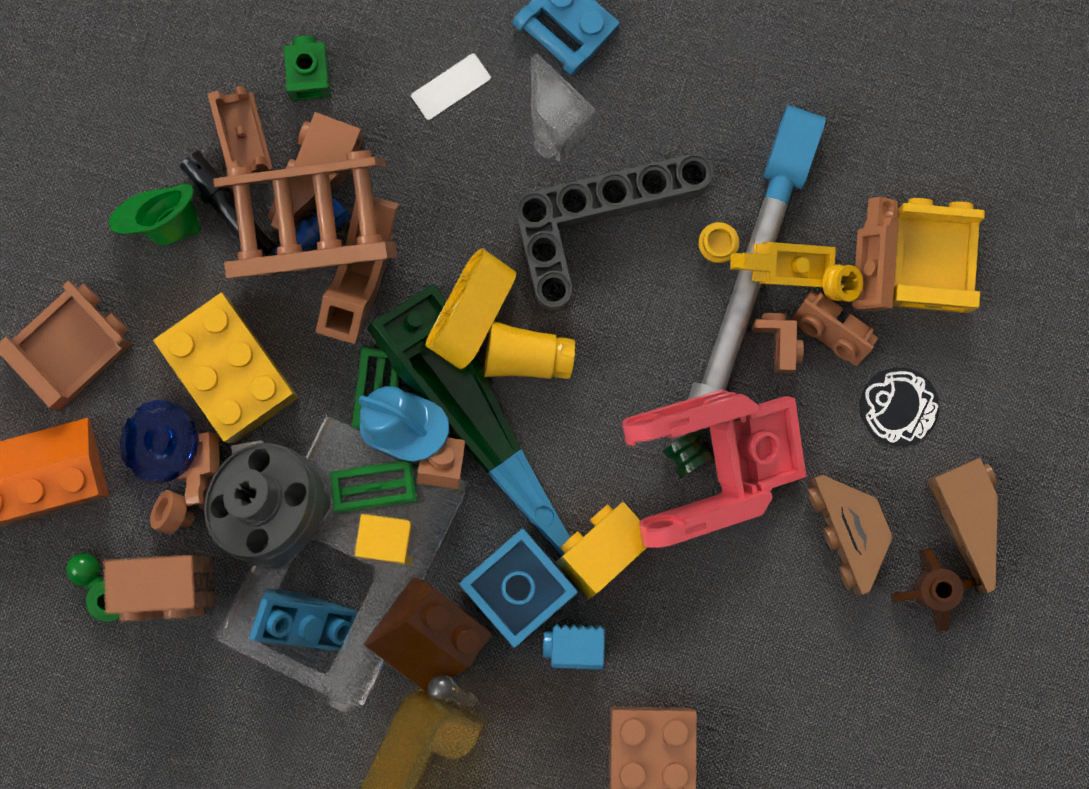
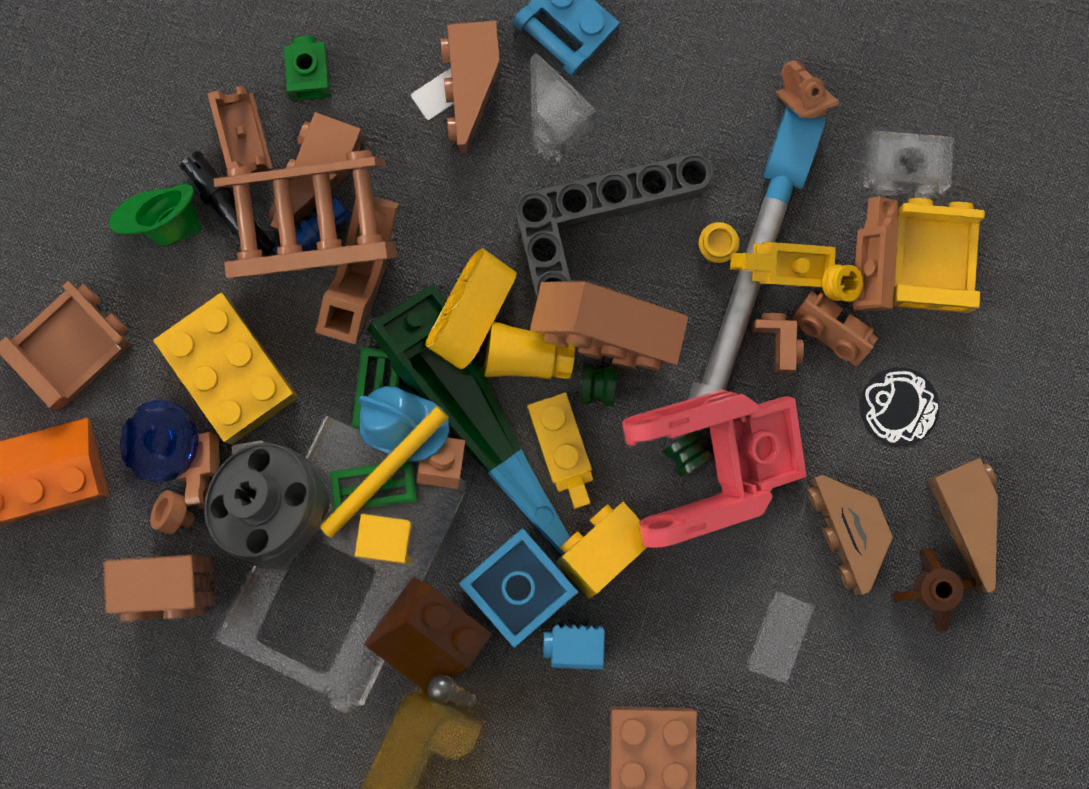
(84, 571): green plate -> none
(301, 621): dark azure slope -> none
(384, 472): none -> yellow bar
(474, 71): none -> nougat slope
(562, 447): none -> yellow hinge
(598, 384): none -> dark green wheel
(608, 325): none -> nougat brick
(780, 637): none -> clear tile
(804, 92): none -> nougat hinge
(926, 153): none -> clear brick

